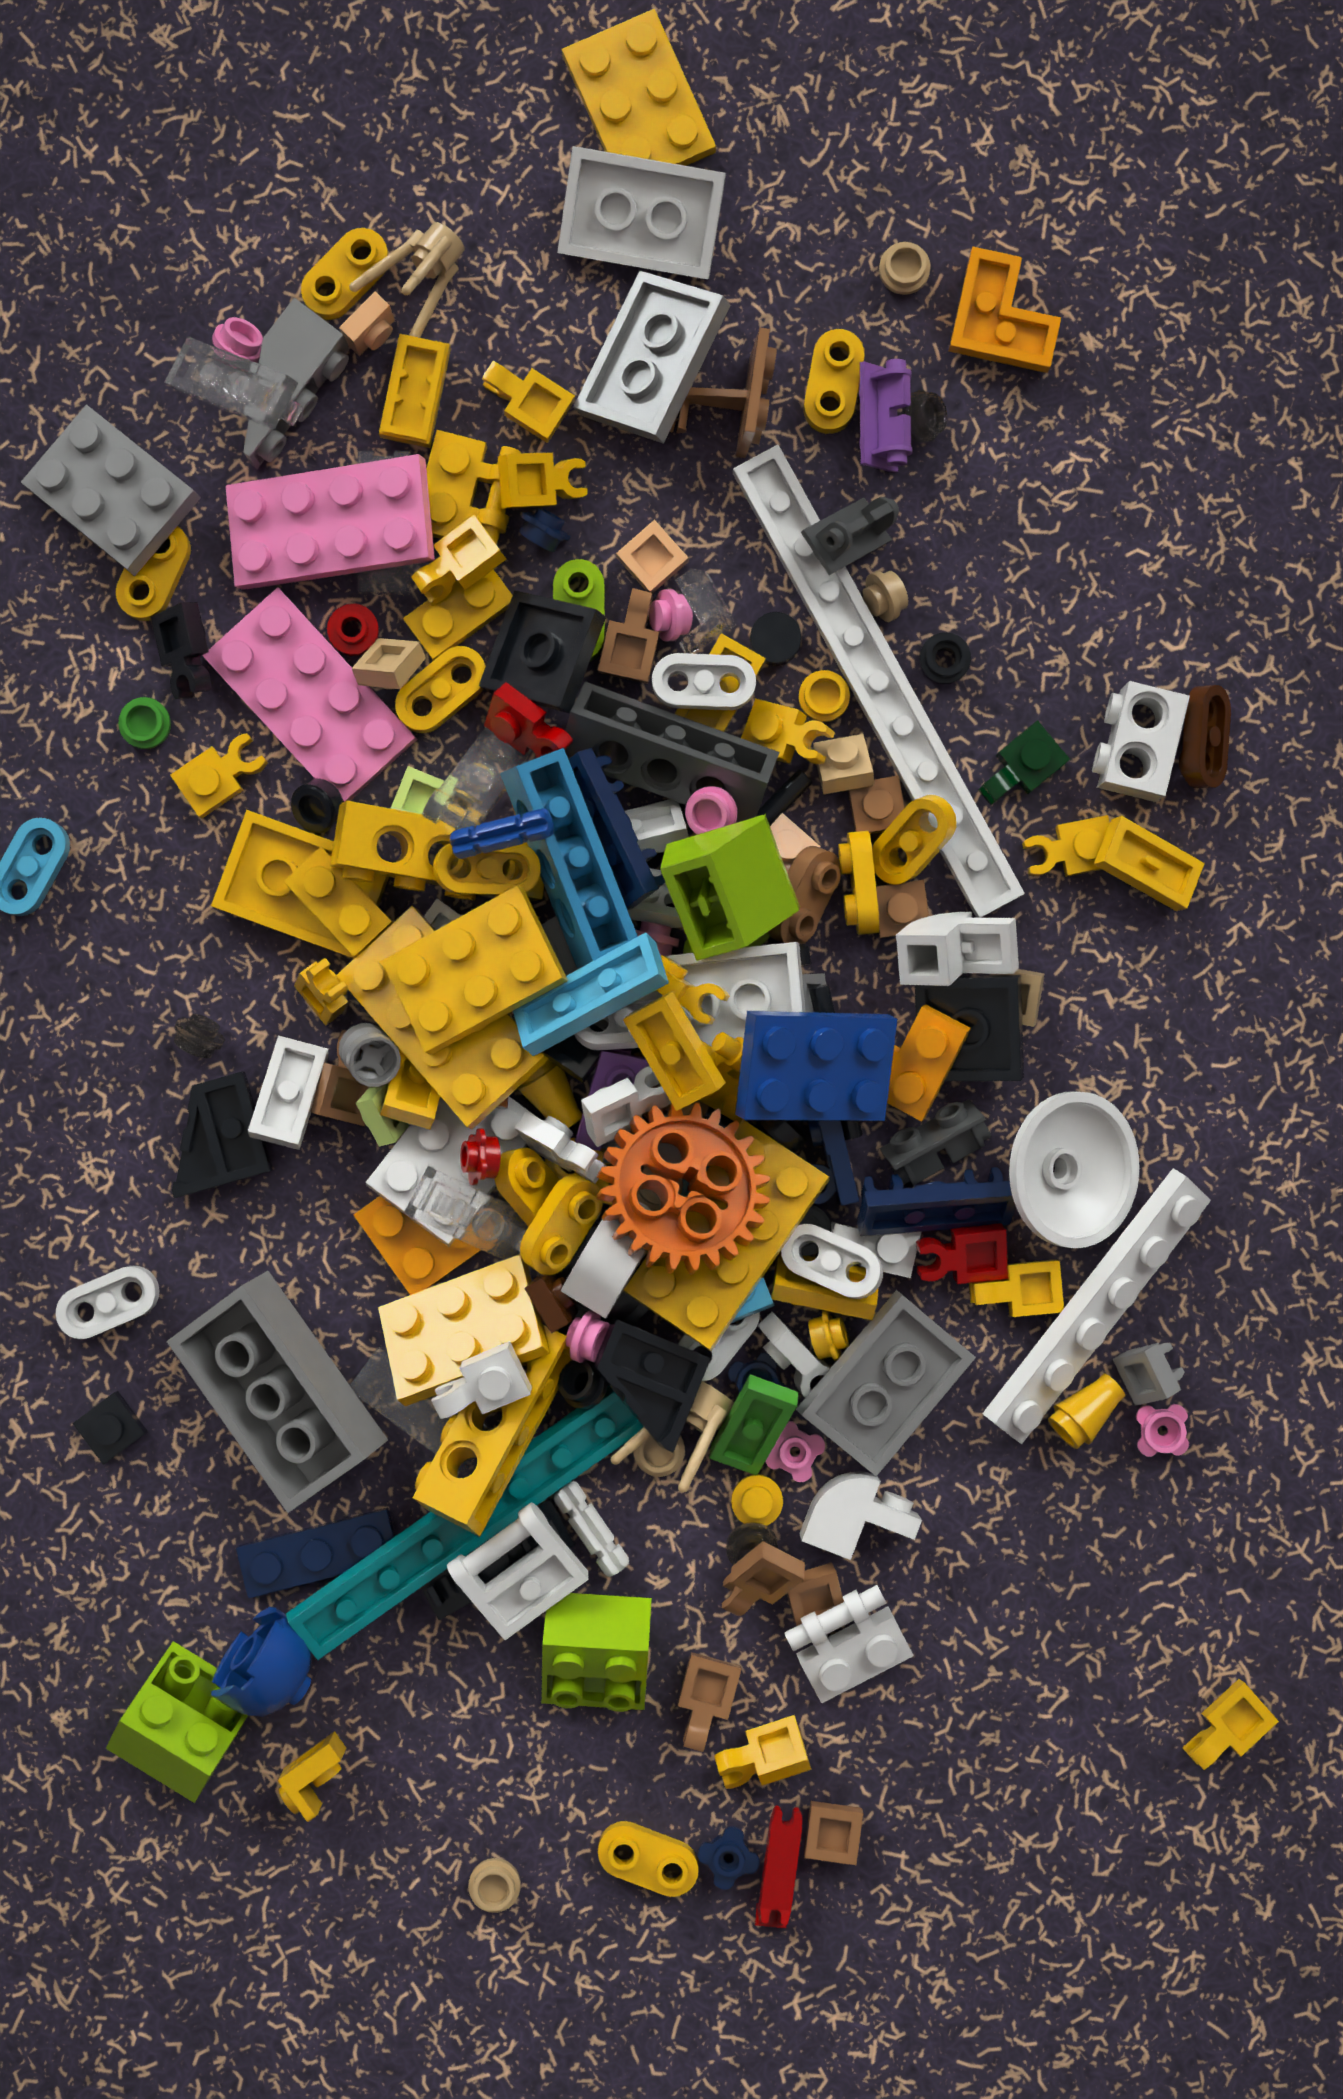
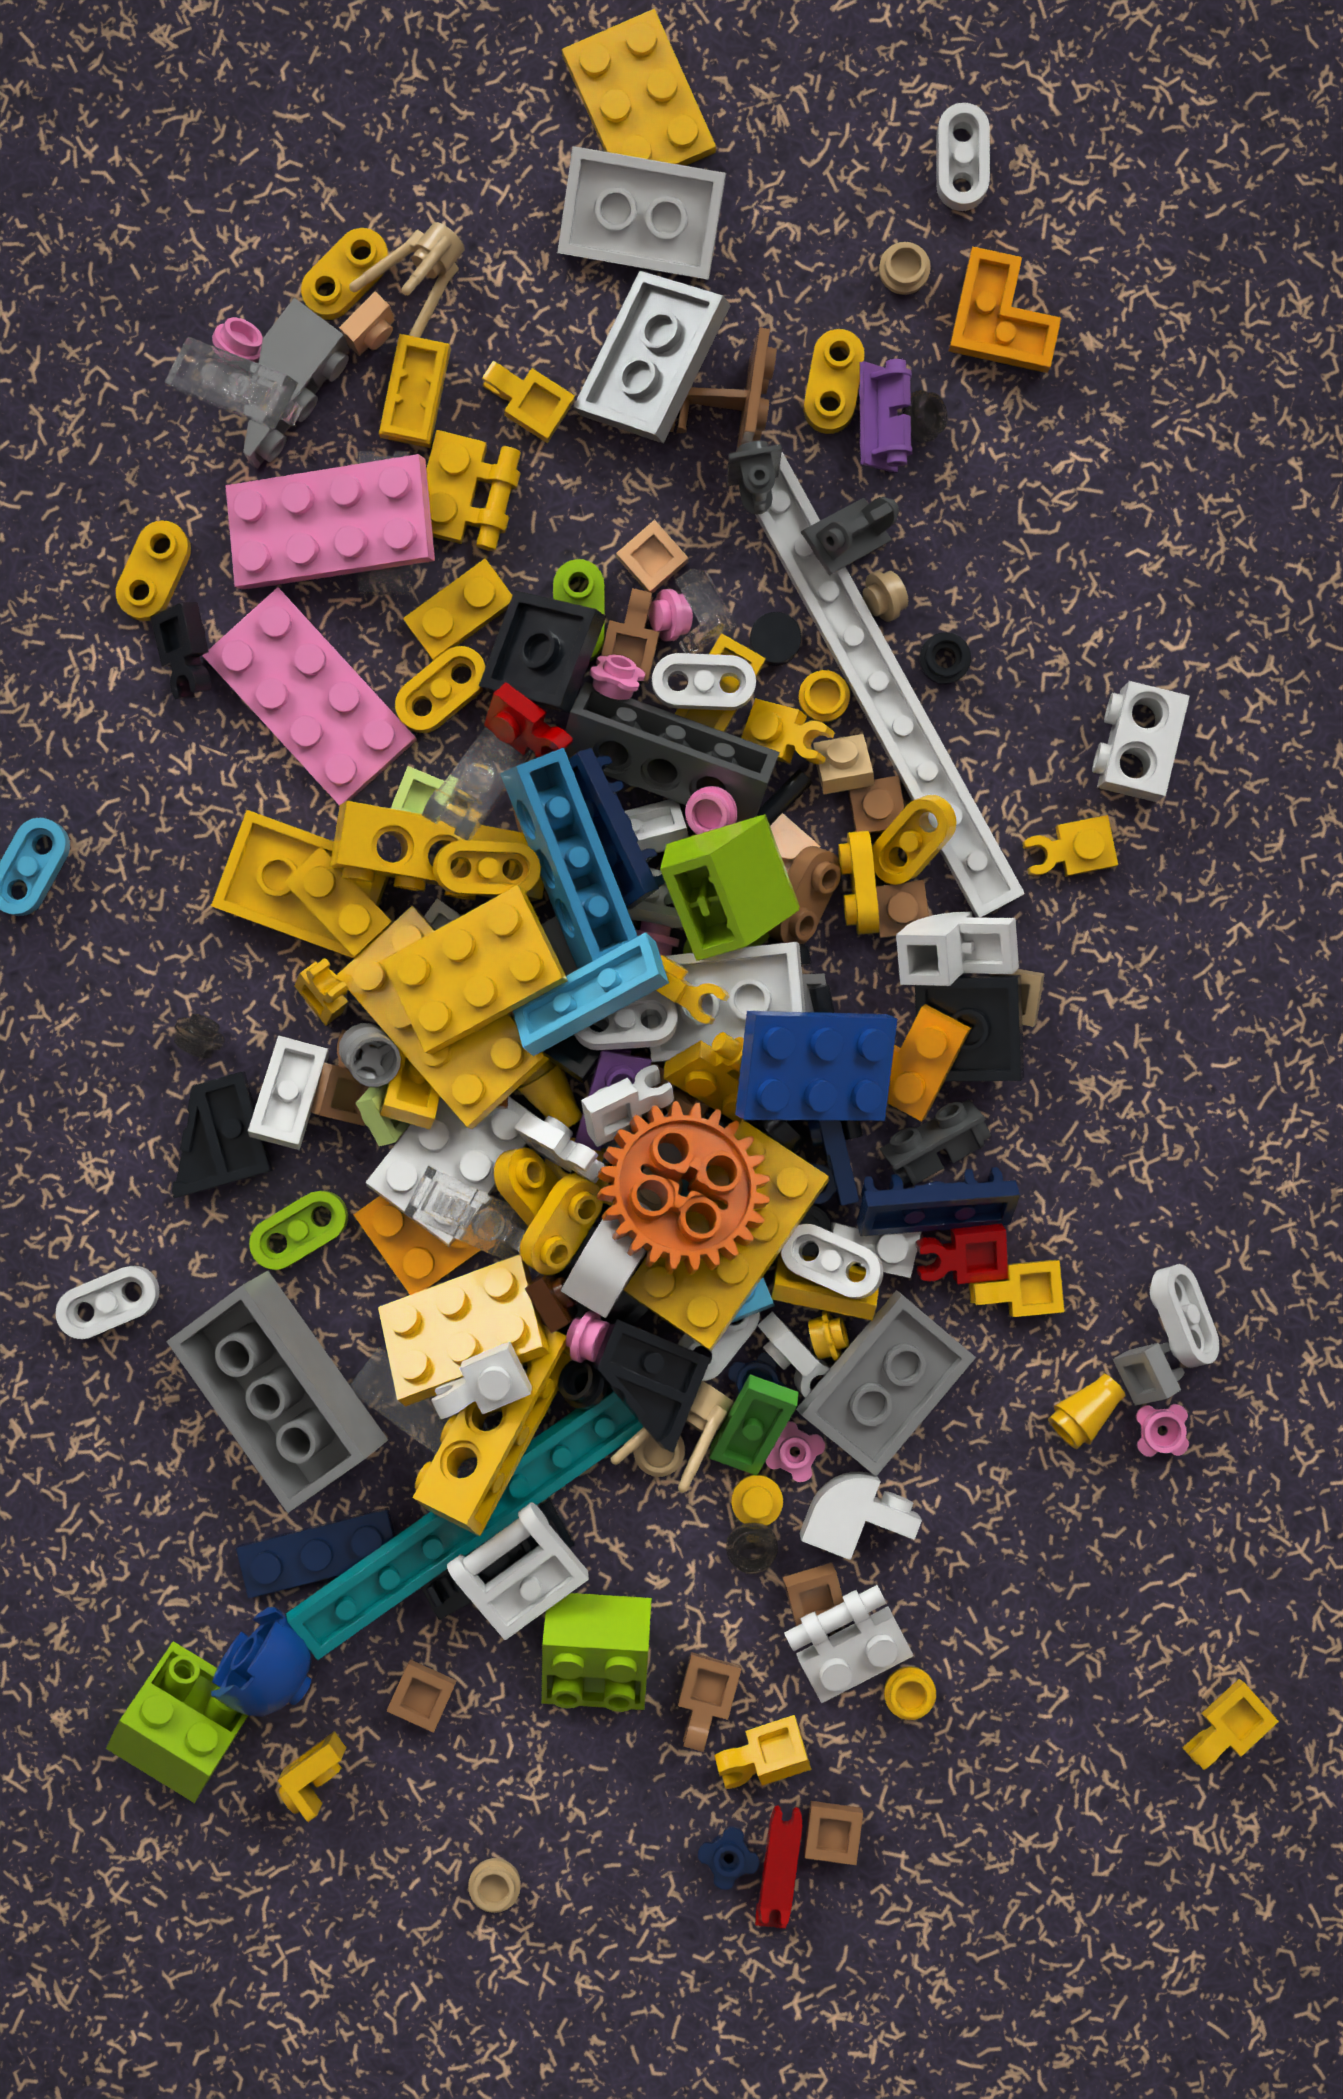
(110, 490): light grey plate -> none
(110, 1427): black plate -> none
(144, 723): bright green plate -> none
(211, 779): yellow plate -> none
(299, 1229): none -> lime plate
(316, 805): black tile -> none
(360, 643): red plate -> none
(388, 663): tan plate -> none
(421, 1695): none -> medium nougat plate
(464, 556): yellow plate -> none
(480, 1156): red plate -> none
(502, 833): blue axle -> none
(535, 481): yellow plate -> none
(543, 528): dark blue plate -> none
(591, 1529): white axle -> none
(616, 676): none -> bright pink plate
(650, 1856): yellow plate -> none
(674, 1051): yellow plate -> none
(755, 471): none -> dark grey hinge
(763, 1575): medium nougat plate -> none
(910, 1693): none -> yellow plate
(963, 159): none -> white plate
(1026, 761): dark green plate -> none
(1092, 1174): white dish -> none
(1097, 1306): white plate -> none
(1149, 863): yellow plate -> none
(1184, 1316): none -> white plate
(1206, 737): reddish brown plate -> none

